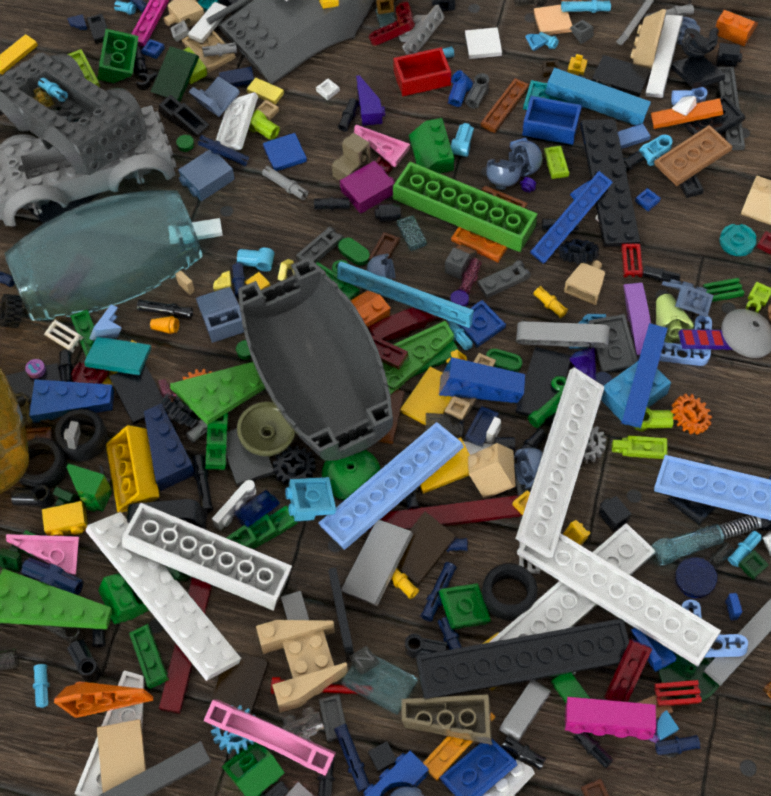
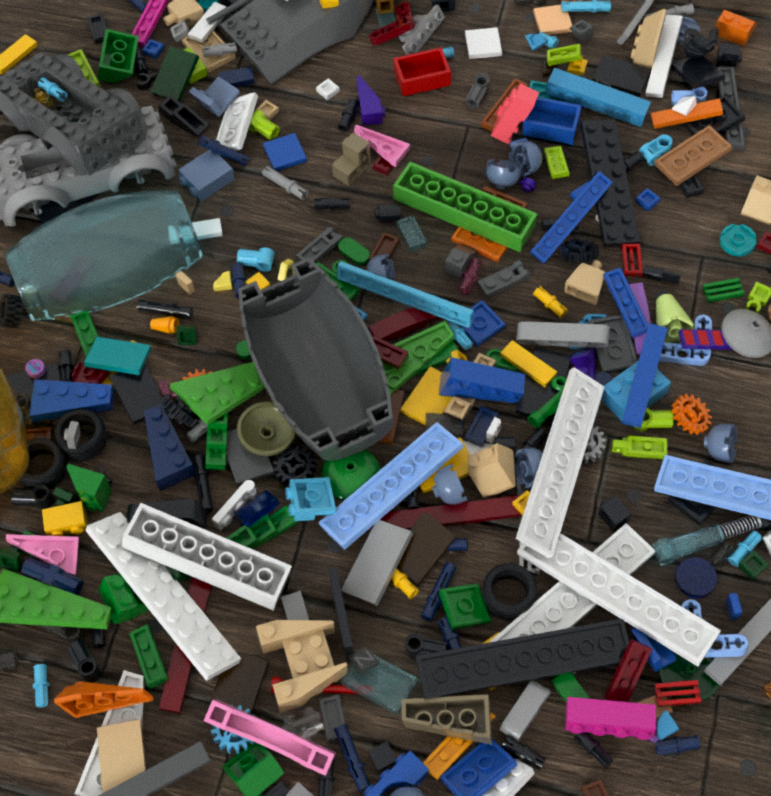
(73, 342): white tile -> none
(77, 22): dark blue tile -> none
(105, 326): light blue slope -> none
(128, 8): medium azure pin -> none
(131, 468): yellow slope -> none
(185, 143): green tile -> none
(187, 335): none -> dark green tile
(220, 314): sand blue slope -> none
(265, 91): light yellow tile -> none
(367, 187): magenta brick -> none
(371, 307): orange slope -> none
(432, 146): green slope -> none
(448, 486): none -> sand blue cylinder
(460, 297): dark purple tile -> none
(461, 85): blue piece -> none
(461, 144): medium azure piece -> none
(513, 111): none -> coral wedge
(528, 363): none -> yellow tile
(564, 54): none -> lime tile
(576, 532): yellow tile -> none
(626, 302): none -> blue tile
(633, 136): medium blue tile -> none
(691, 299): sand blue bracket -> none
(722, 442): none -> sand blue cylinder

